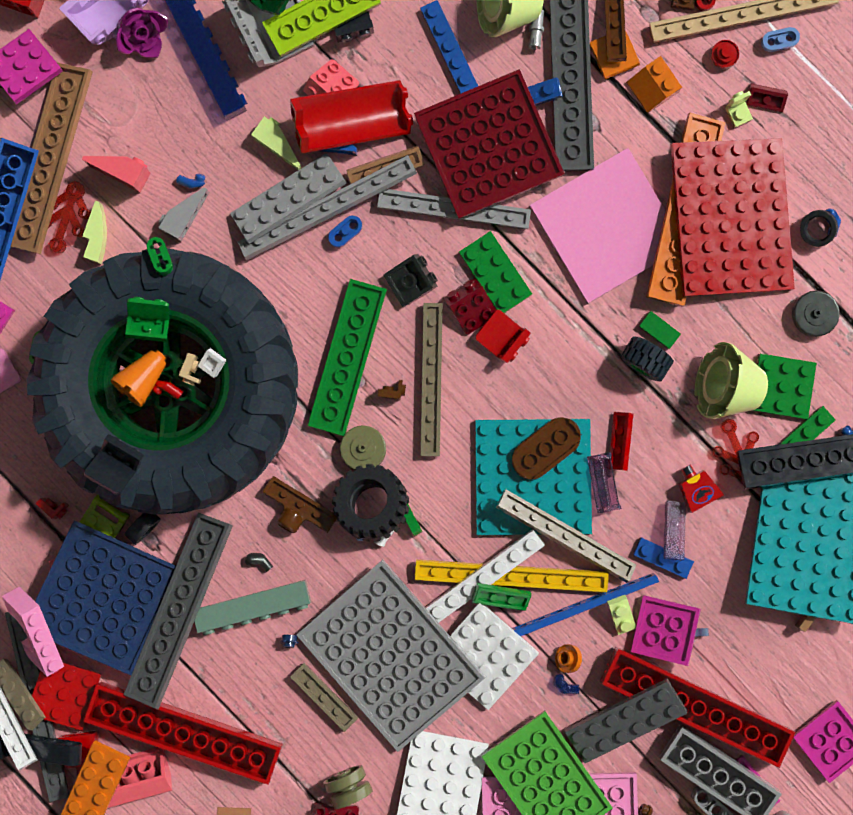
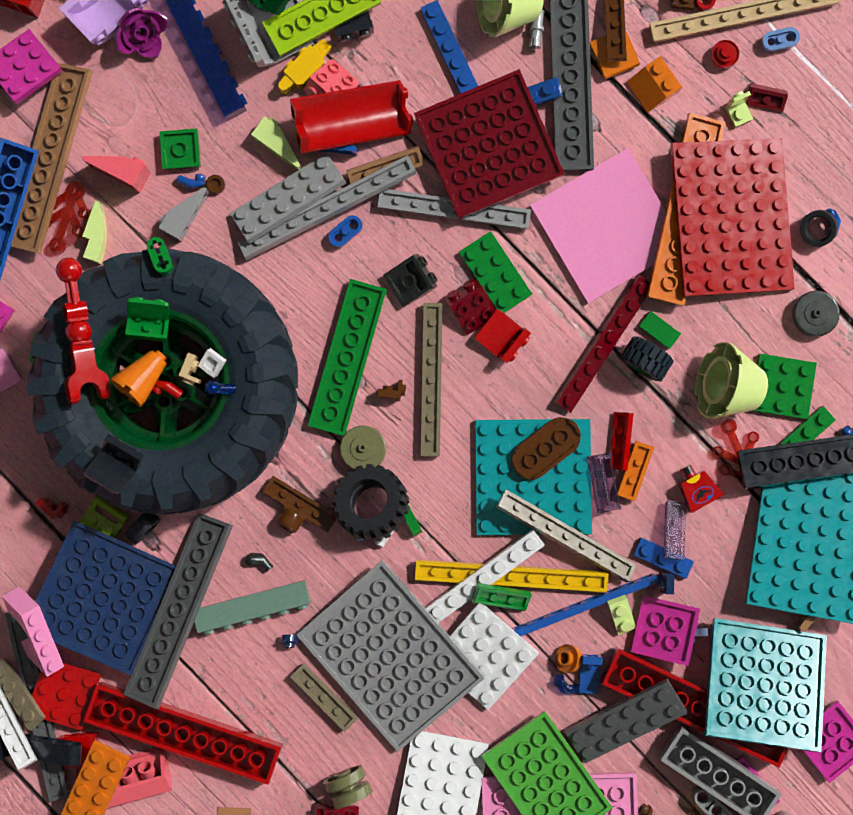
(79, 332): none -> red piece
(180, 149): none -> green plate
(214, 387): none -> clear blue arm
(215, 184): none -> reddish brown tile
(306, 64): none -> yellow hinge
(590, 673): none -> blue bracket
(603, 344): none -> dark red plate
(637, 468): none -> orange plate
(666, 583): none -> dark blue plate
(766, 685): none -> plate

